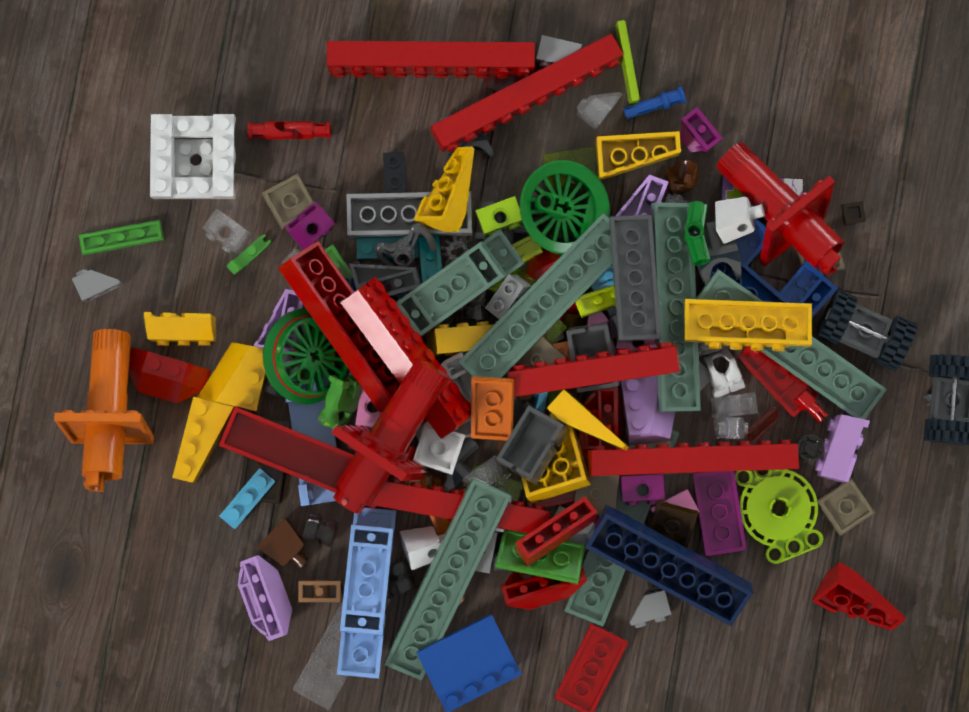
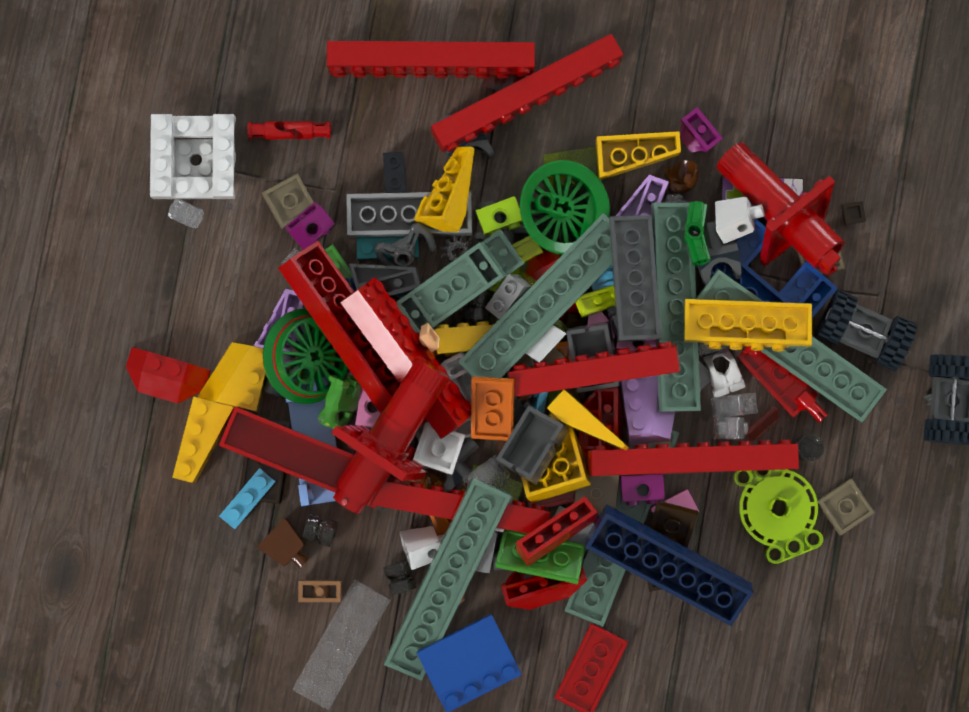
(94, 284): light grey slope -> none
(105, 422): orange piece -> none
(121, 237): bright green tile -> none
(183, 329): yellow wedge -> none
(186, 213): none -> clear gear
(219, 222): clear brick -> none
(248, 255): bright green piece -> none
(264, 597): lavender wedge -> none
(366, 593): light blue bracket -> none
(429, 260): teal plate -> none
(429, 337): none -> light nougat plate
(545, 343): none -> white sticker
(554, 49): light grey slope -> none
(597, 108): clear slope -> none
(627, 62): lime tile -> none
(650, 607): light grey slope -> none
(664, 101): blue pin -> none
(719, 512): magenta plate -> none
(840, 446): lavender wedge -> none
(850, 593): red wedge -> none

